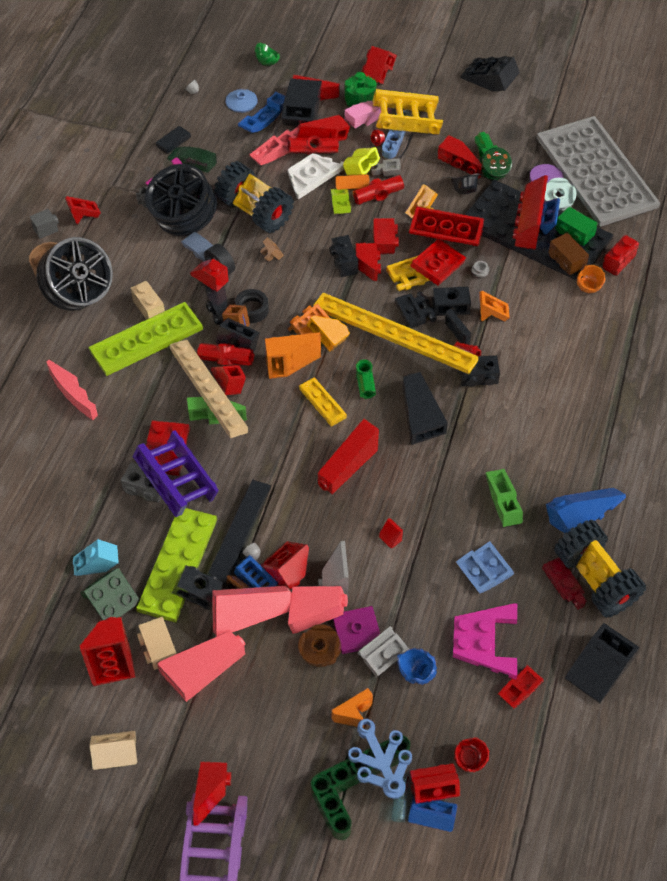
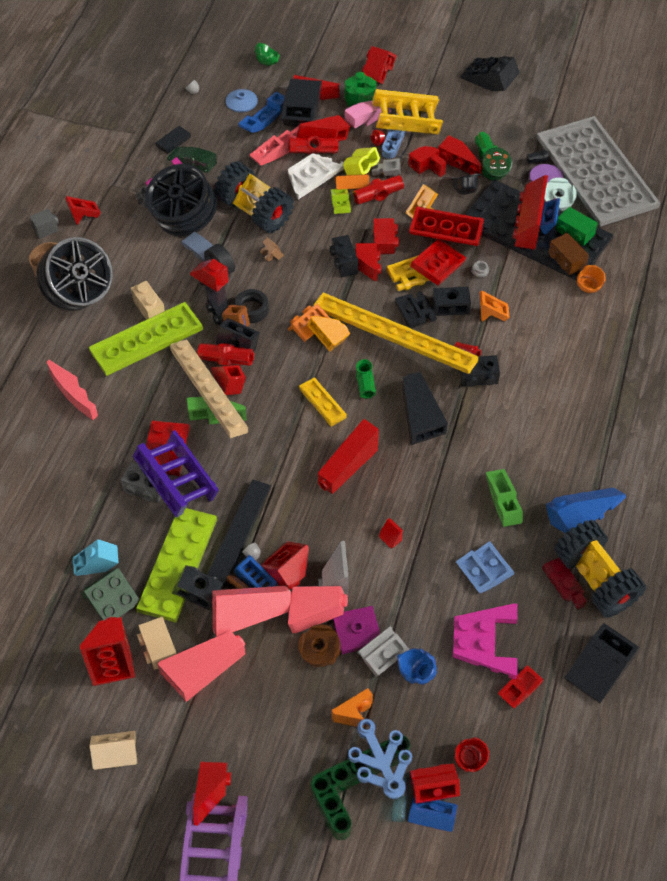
(291, 353): orange slope -> none
(427, 158): none -> red brick
(457, 327): black tile -> none
(539, 156): none -> black pin
(620, 255): red brick -> none

